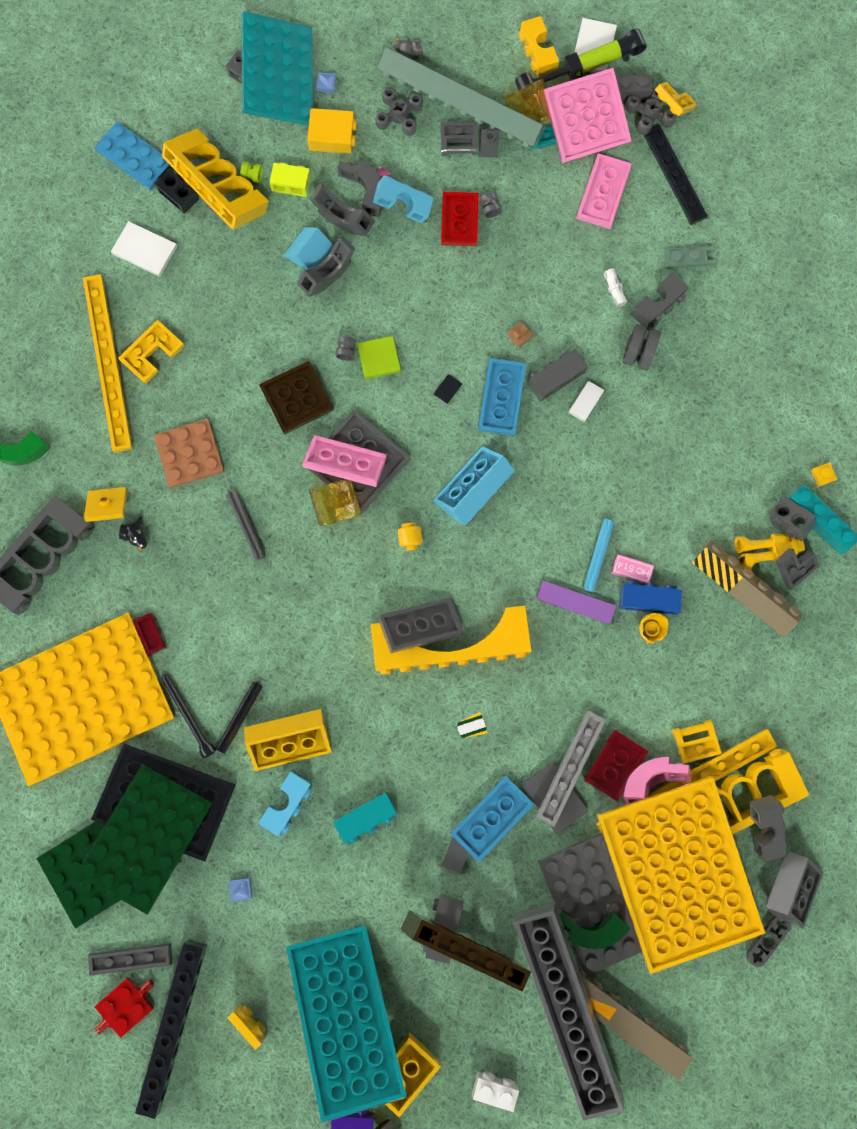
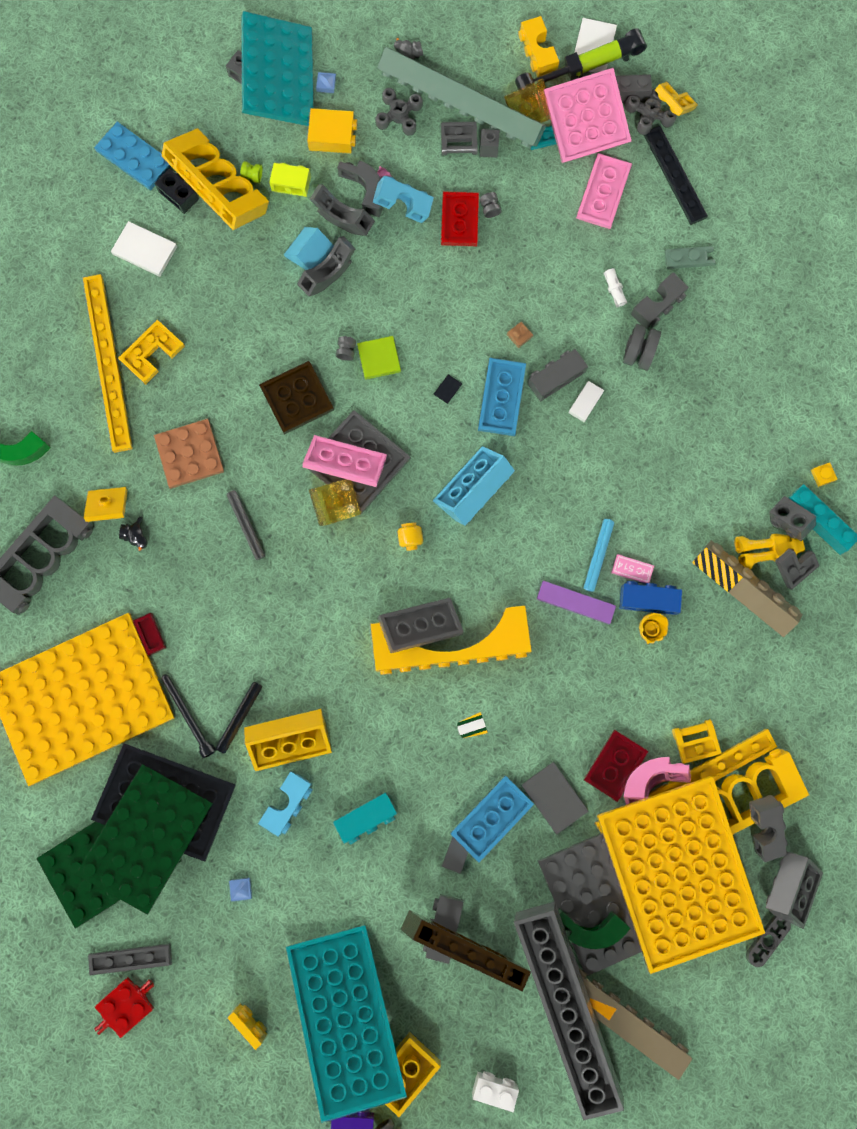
(171, 1029): black brick -> none
(570, 768): light grey plate -> none

